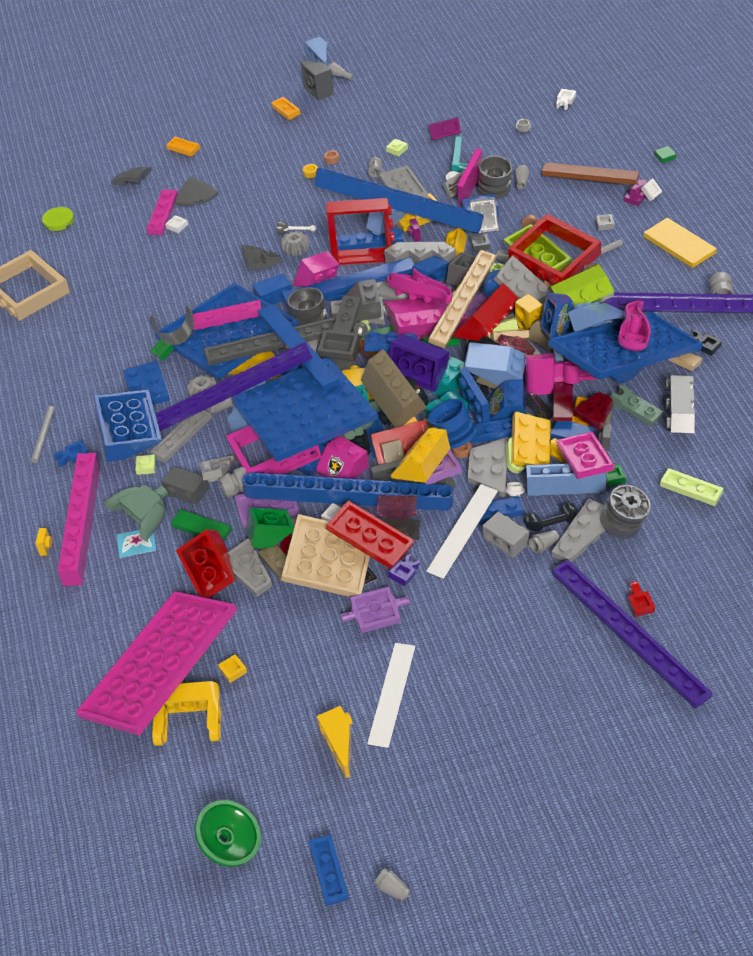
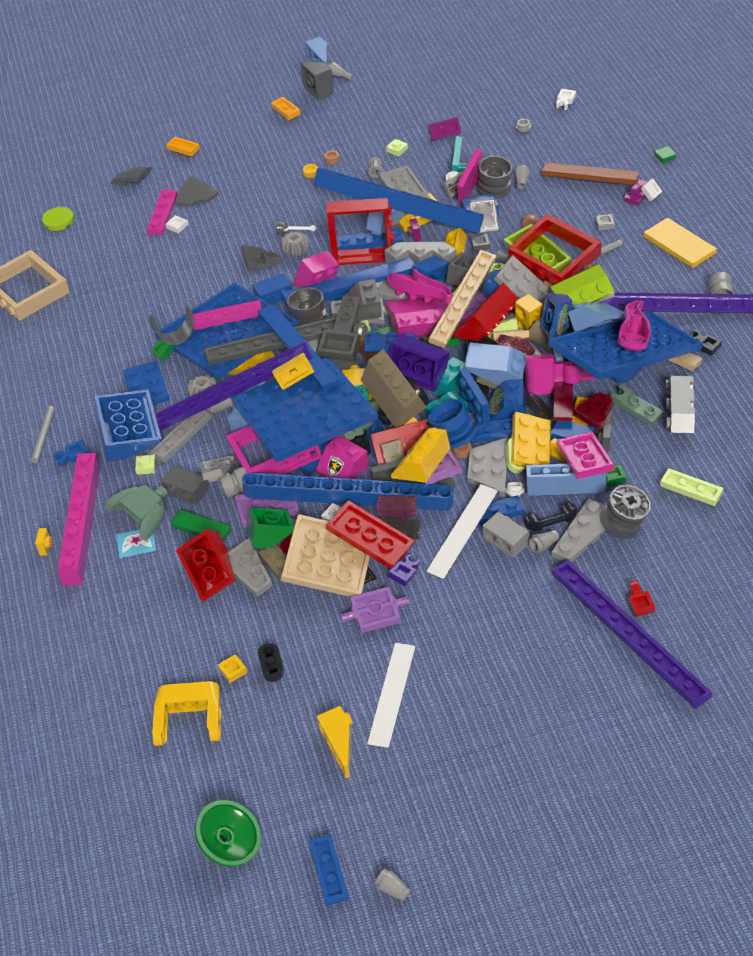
(156, 662): dark pink plate -> none
(271, 663): none -> black plate
(293, 371): none -> yellow slope

